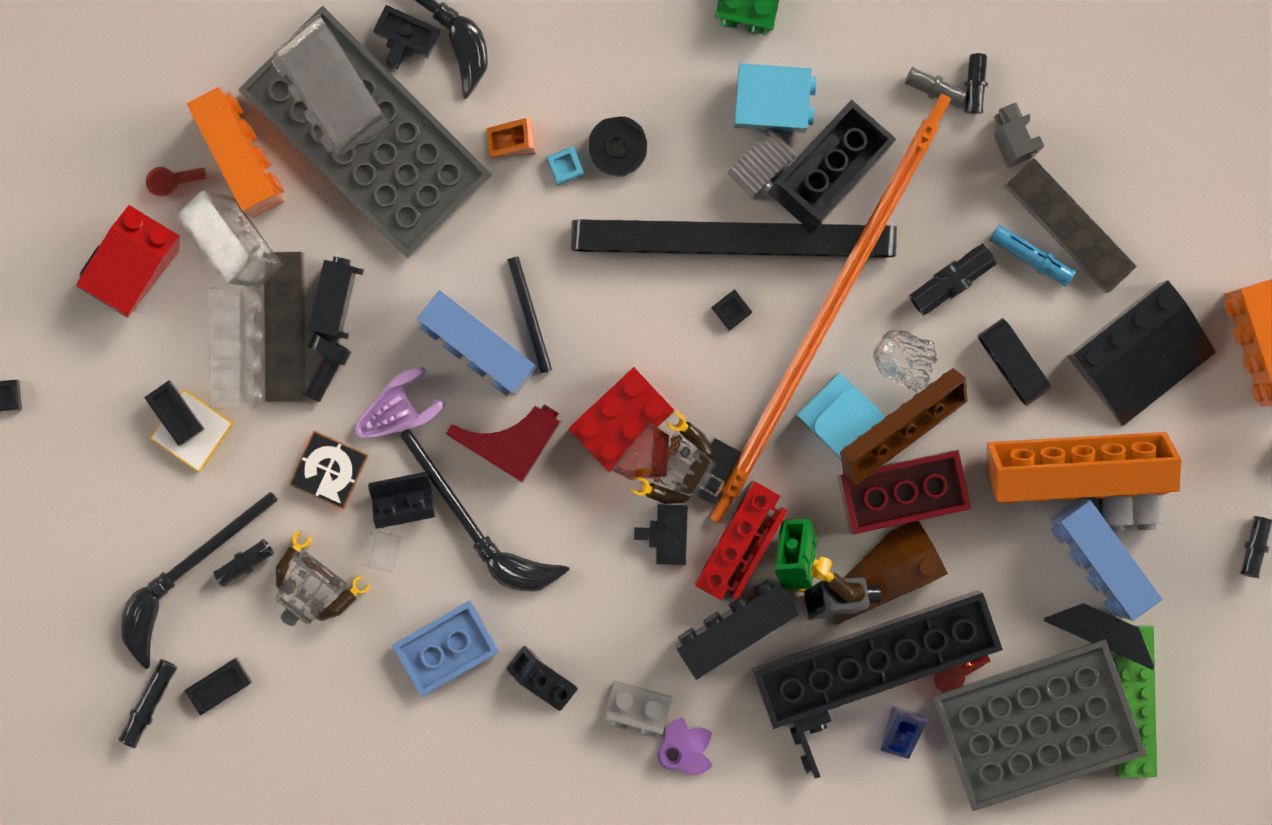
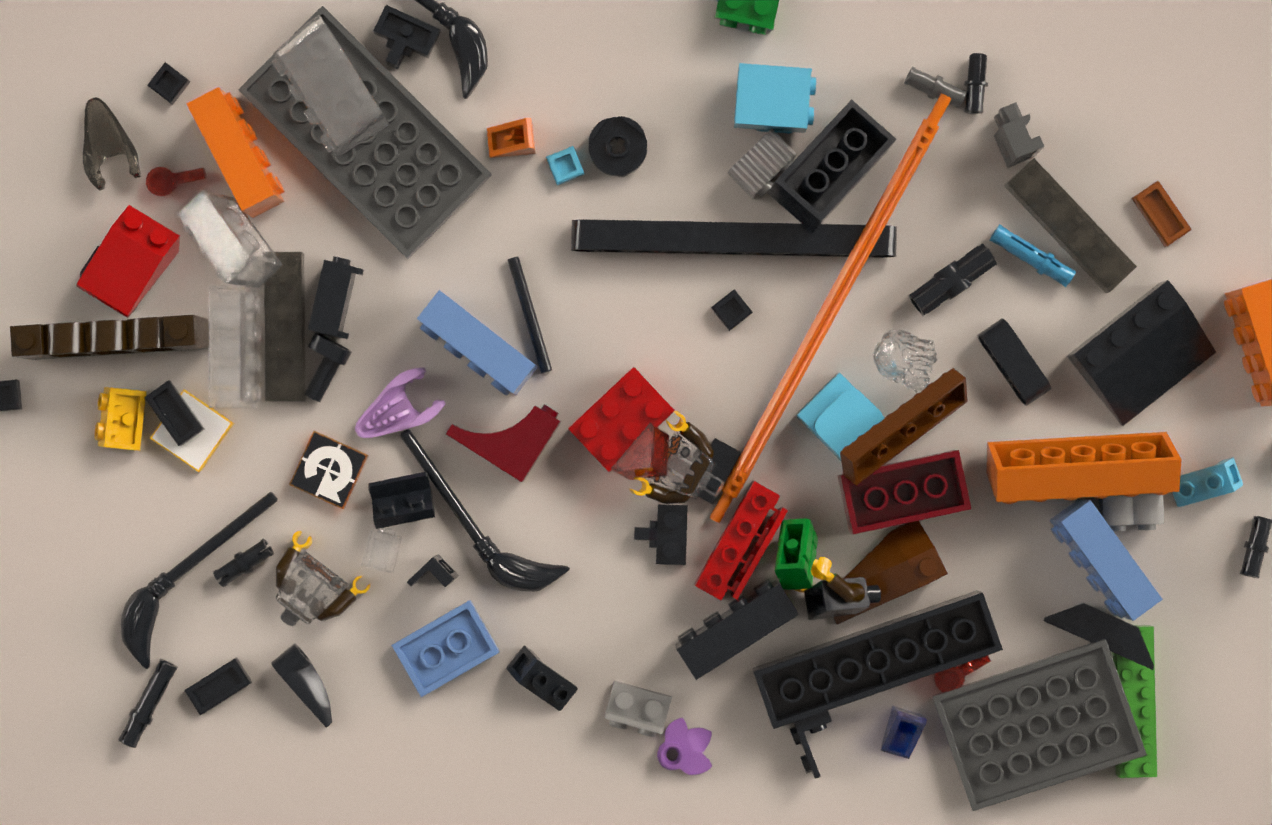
(105, 139): none -> clear smoke animal
(109, 337): none -> dark brown fence
(120, 418): none -> yellow bracket
(168, 83): none -> black tile
(305, 681): none -> black piece
(438, 568): none -> black panel
(1161, 213): none -> dark orange tile
(1208, 483): none -> medium azure bracket

